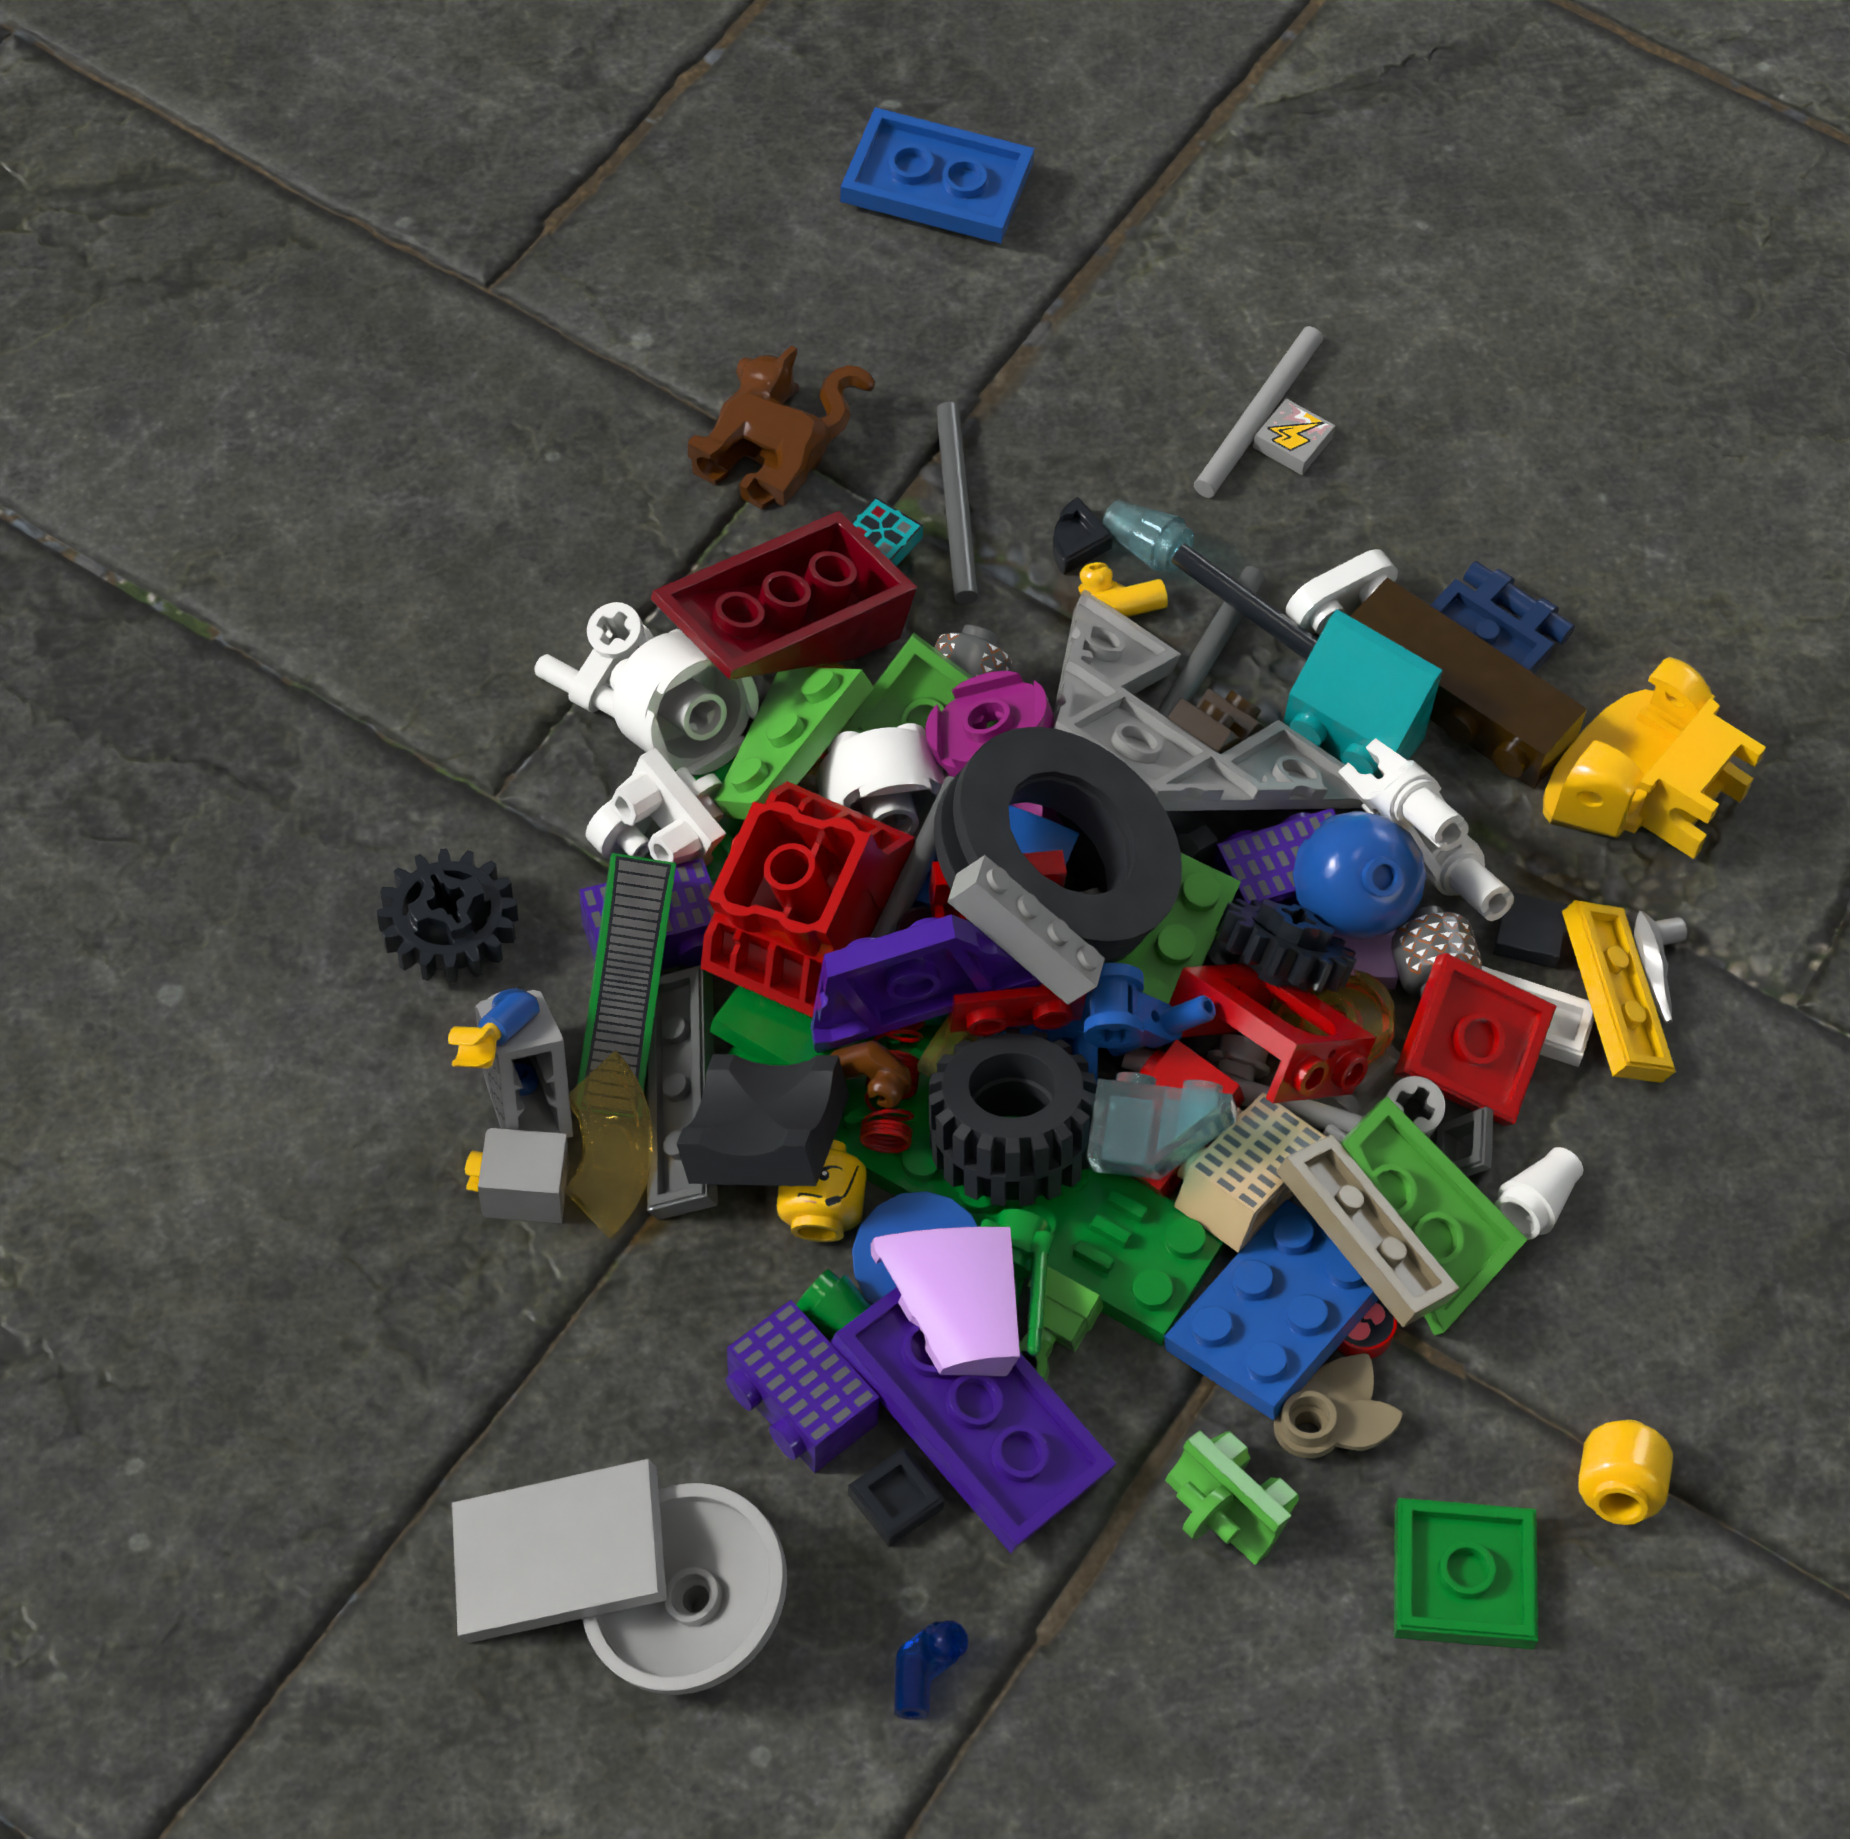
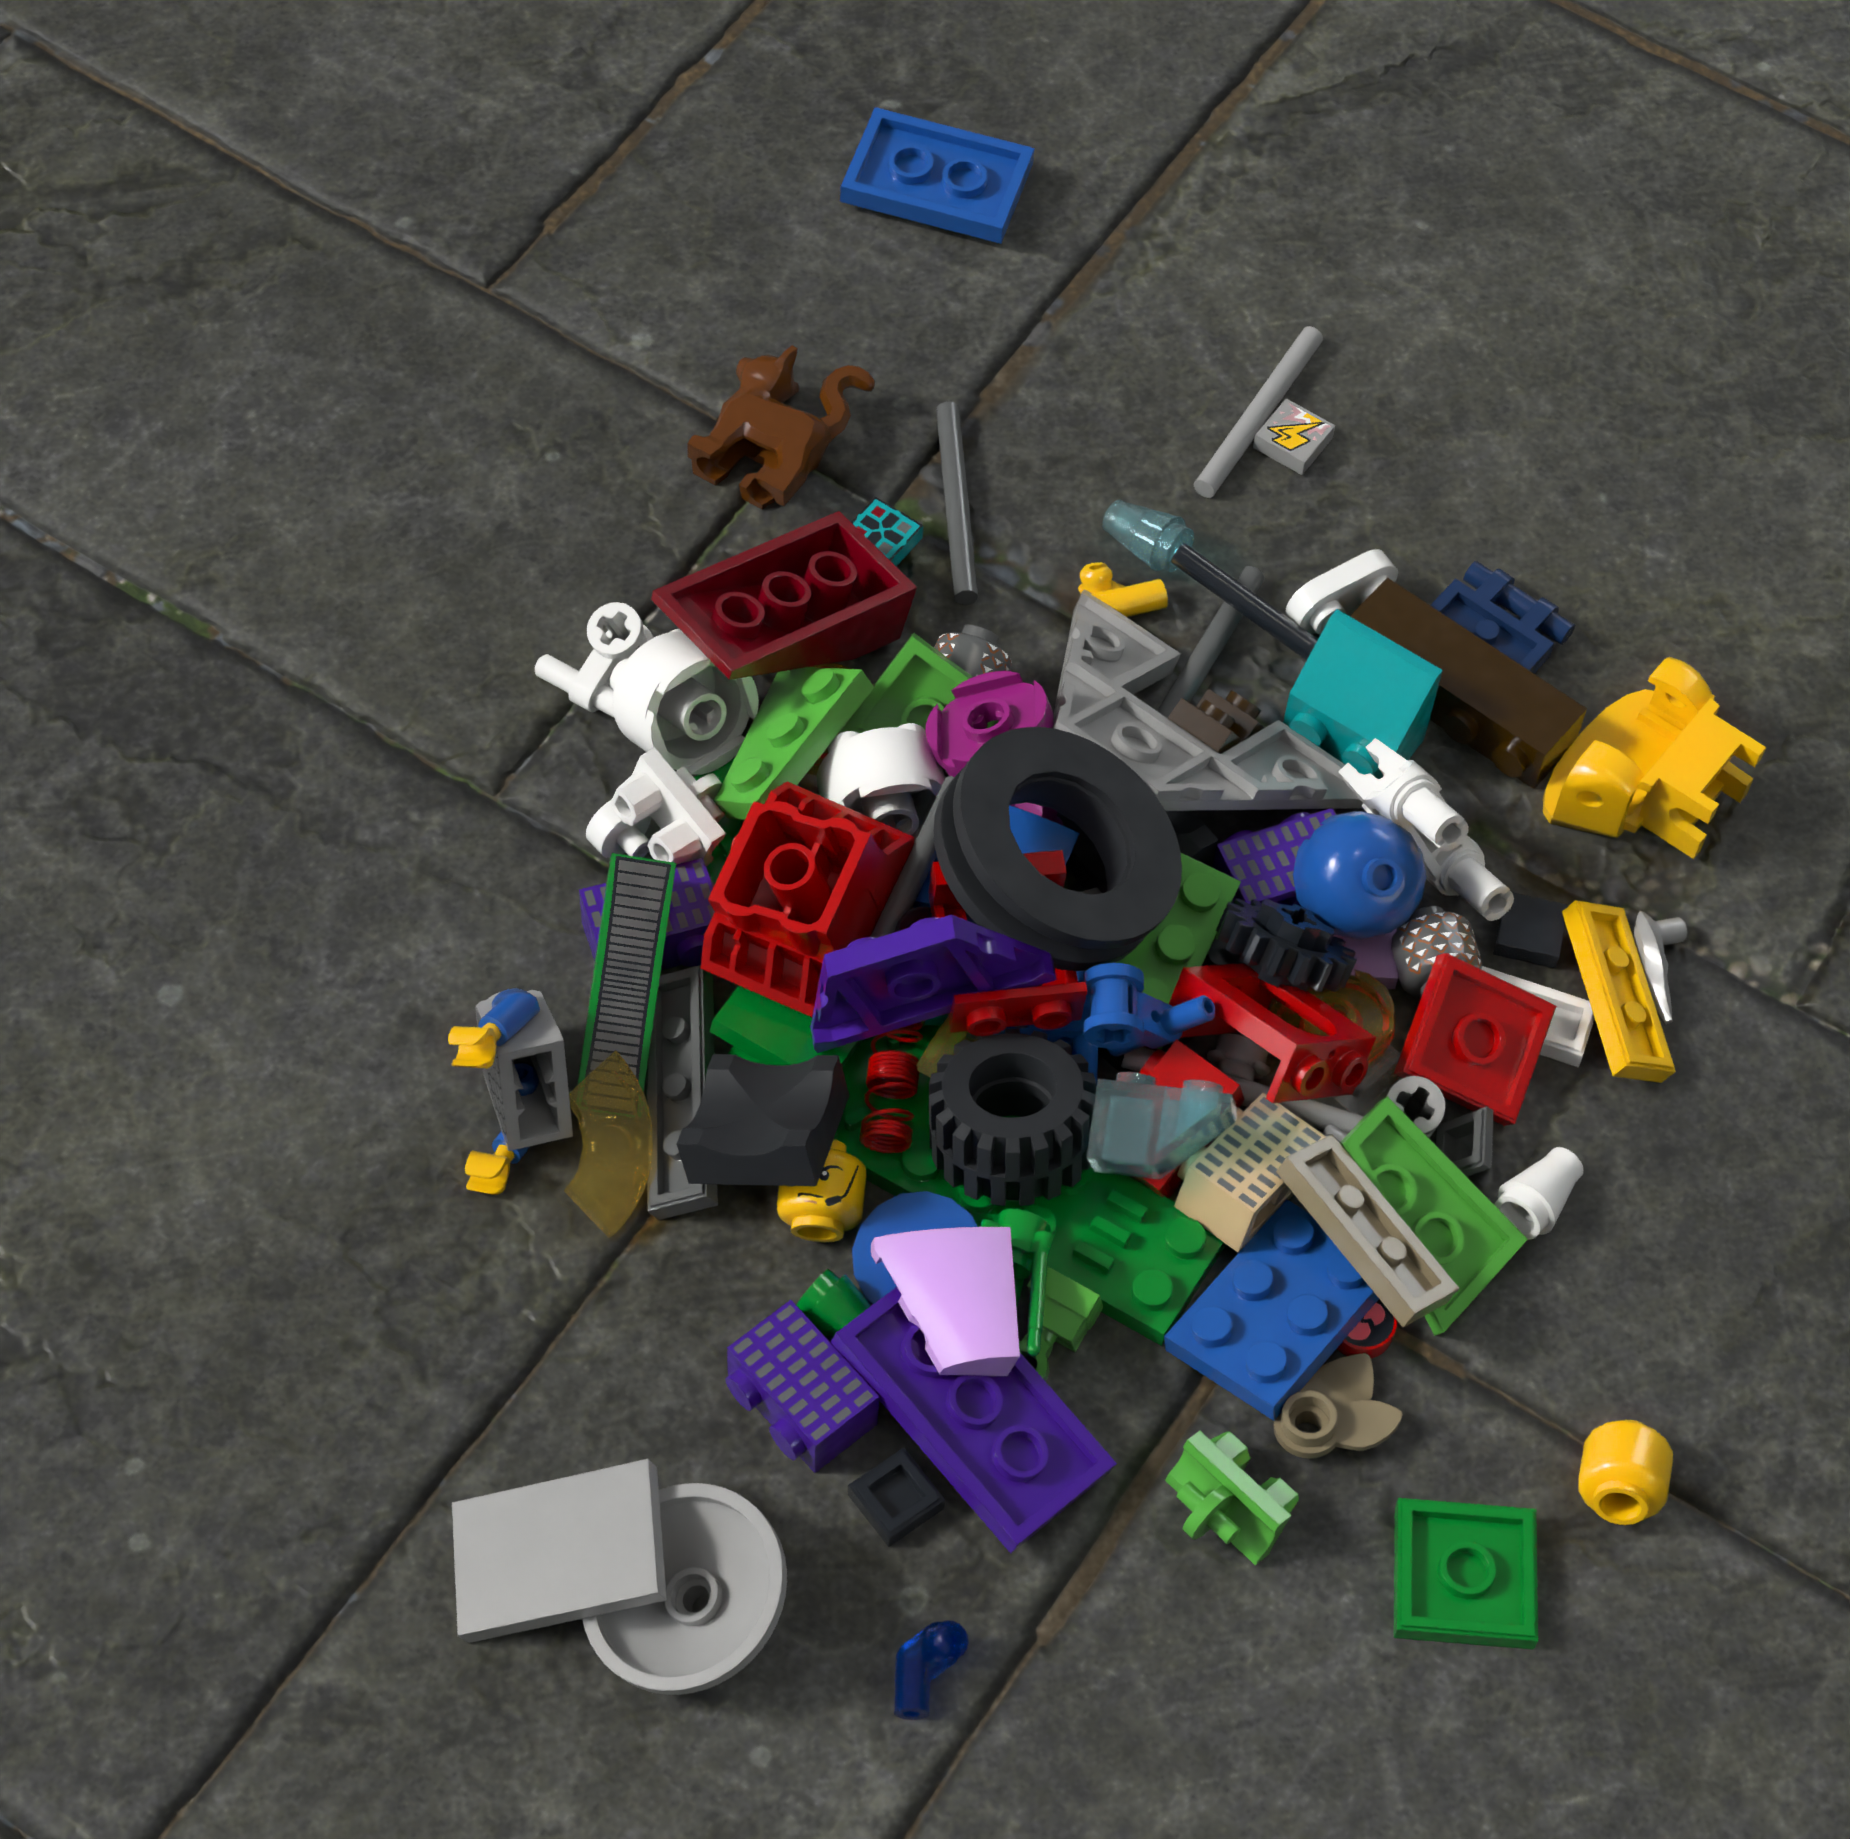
(431, 933): black gear -> none
(524, 1175): light grey panel -> none
(887, 1073): reddish brown arm -> none
(1026, 929): light grey piece -> none
(1079, 537): black tile -> none

